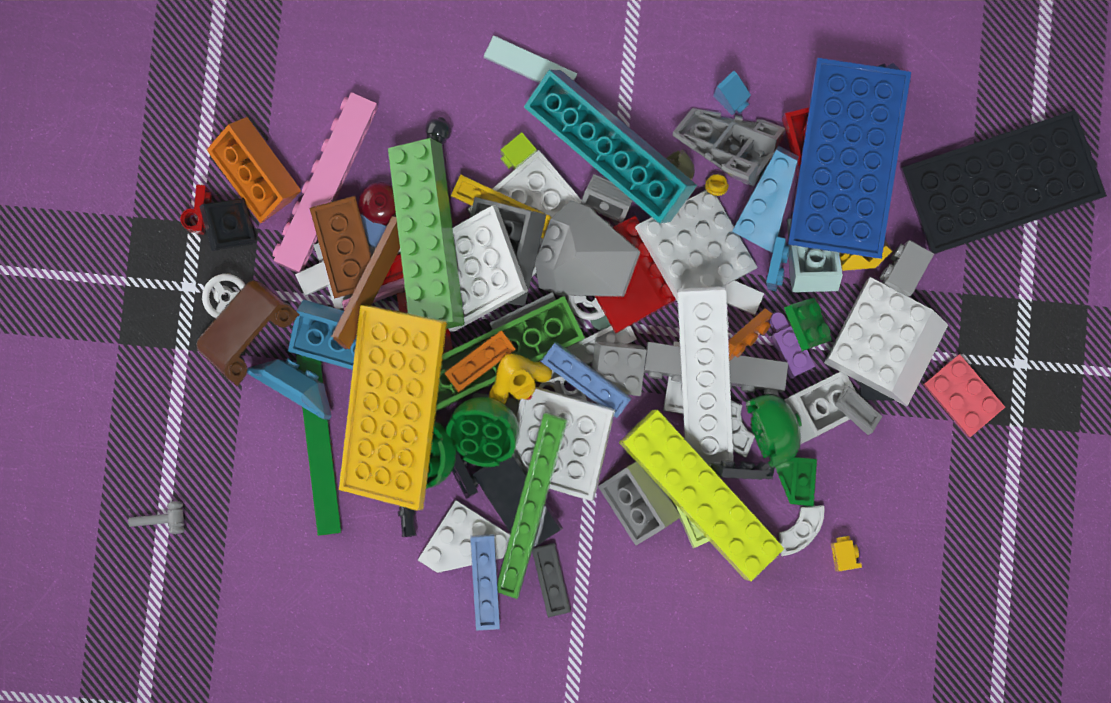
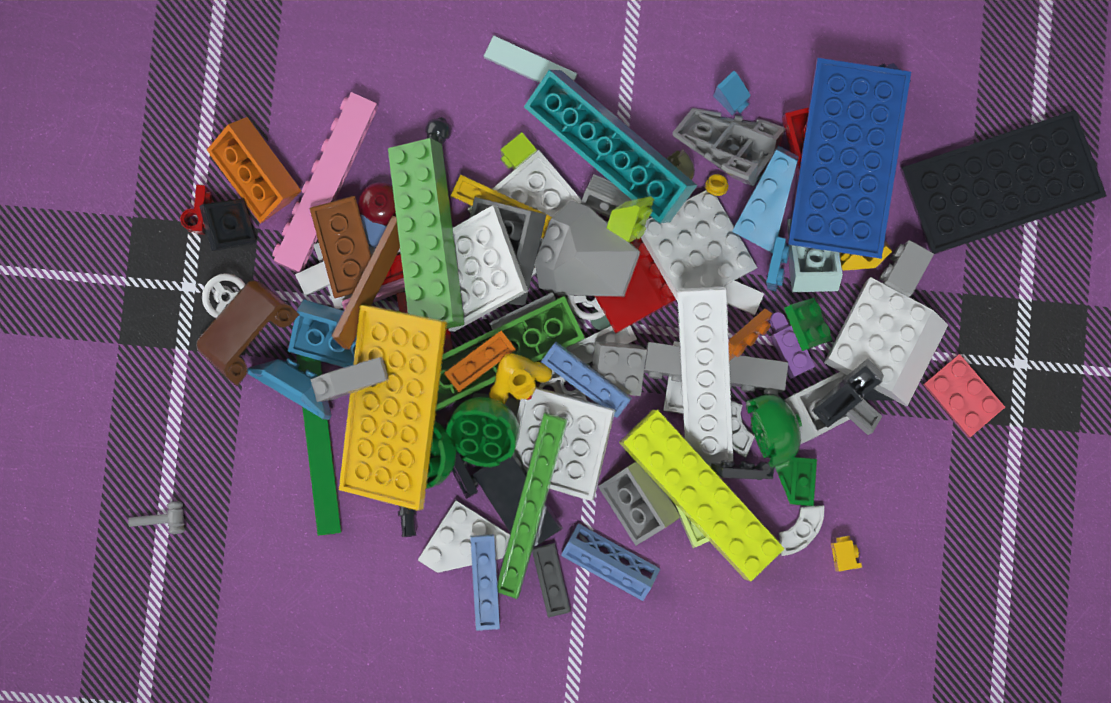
(349, 379): none -> light grey slope
(608, 565): none -> medium blue fence
(630, 218): none -> lime slope
(848, 393): none -> black slope

